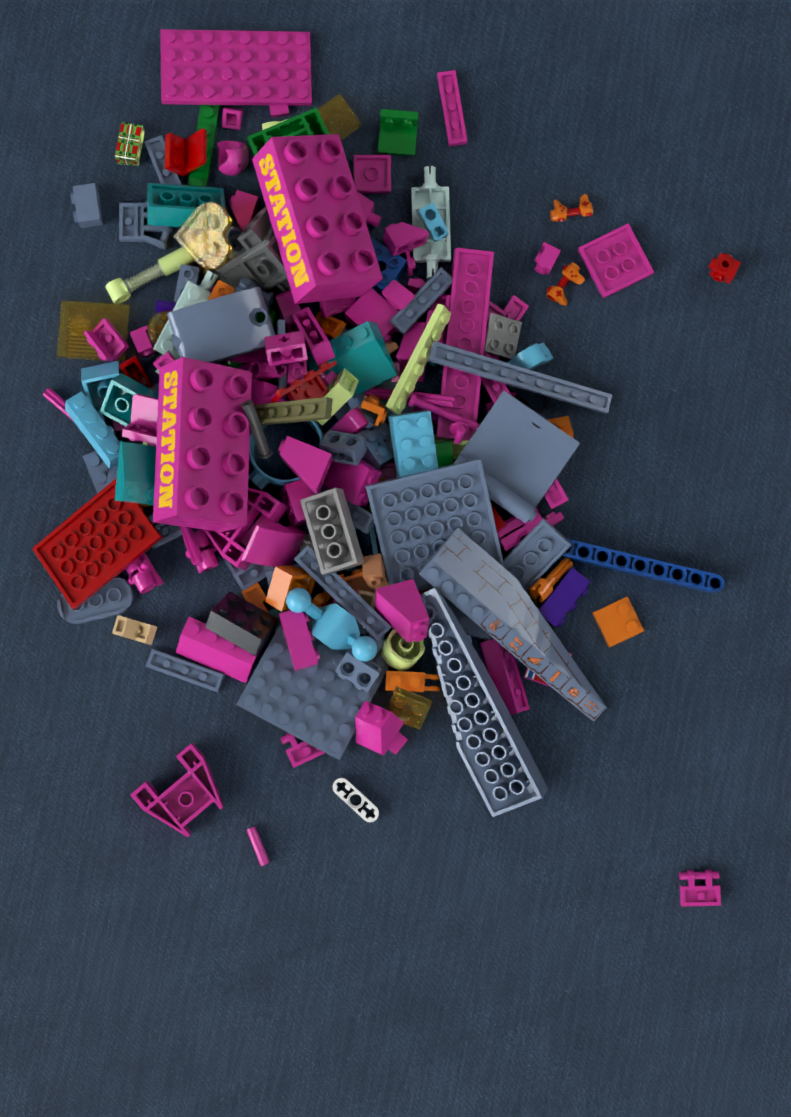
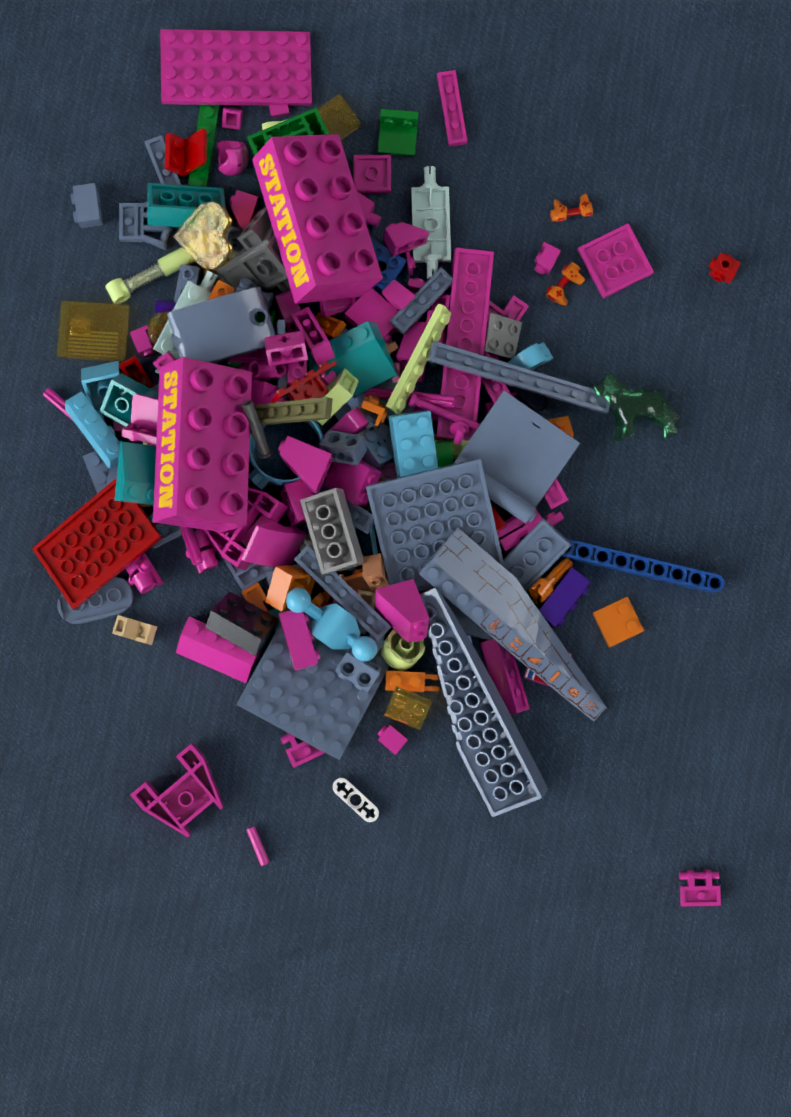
(106, 341): dark pink bracket -> none
(129, 144): piece -> none
(185, 670): sand blue tile -> none
(376, 727): dark pink slope -> none
(433, 222): medium azure leg -> none
(636, 404): none -> clear green animal

